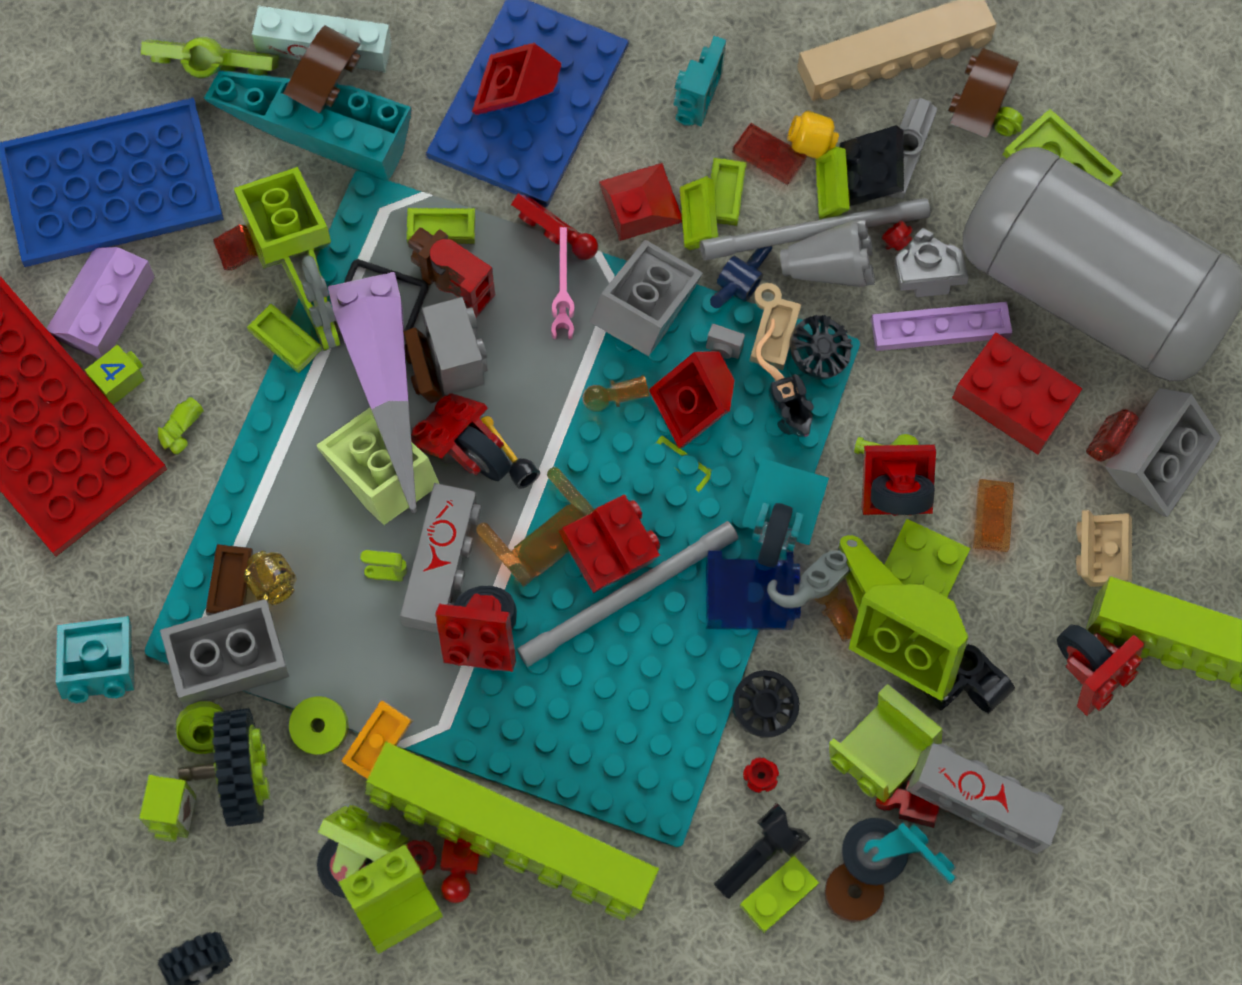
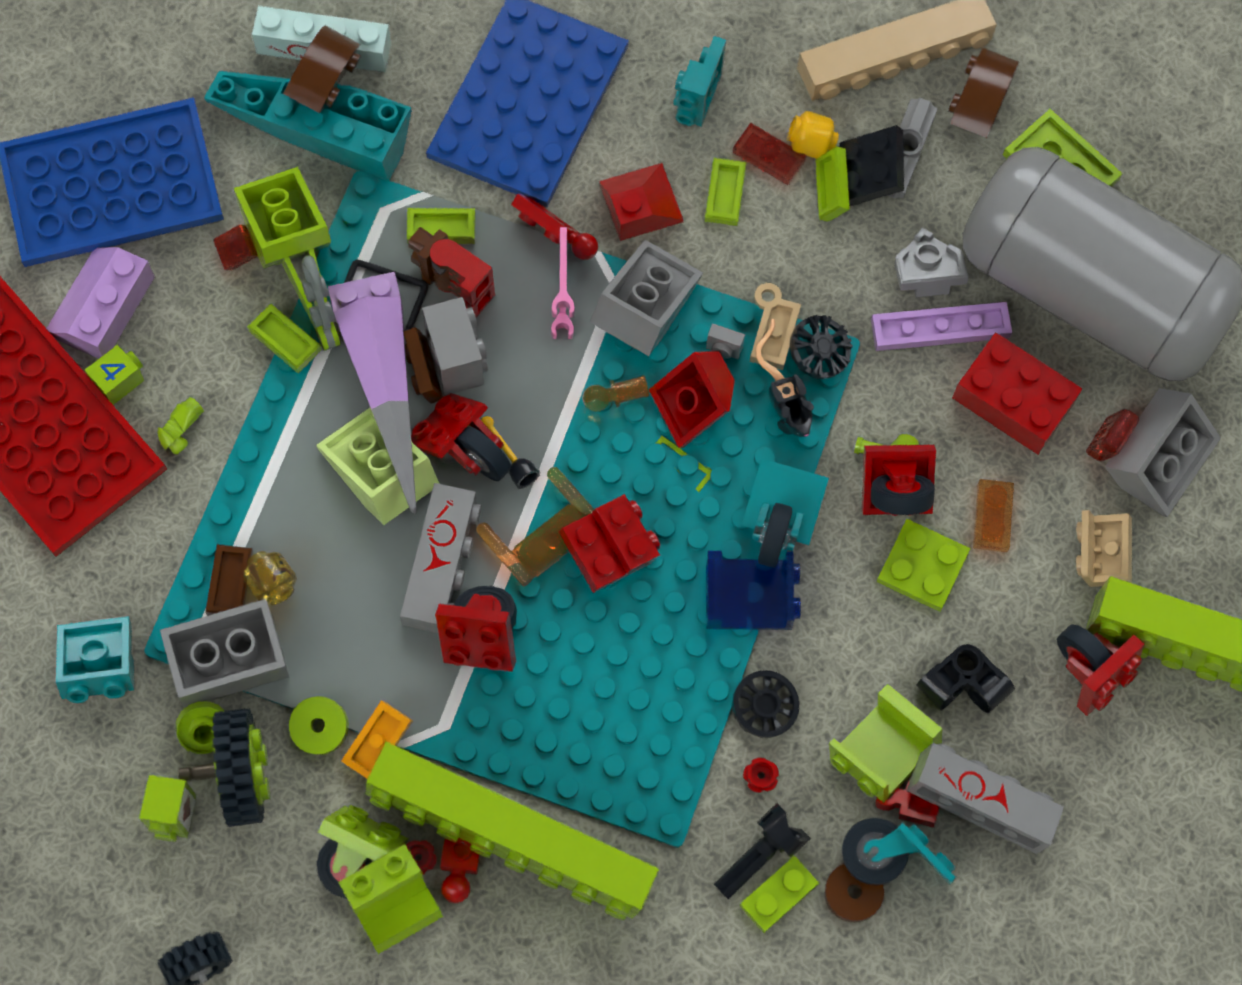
(205, 57): lime plate -> none
(394, 573): lime piece -> none
(516, 78): red slope -> none
(549, 641): light grey piece -> none
(698, 212): lime tile -> none
(730, 245): light grey piece -> none
(740, 278): dark blue piece -> none
(832, 256): light grey cone -> none
(838, 614): clear orange pin -> none
(897, 236): red plate -> none
(897, 624): lime slope -> none
(1008, 121): lime plate -> none

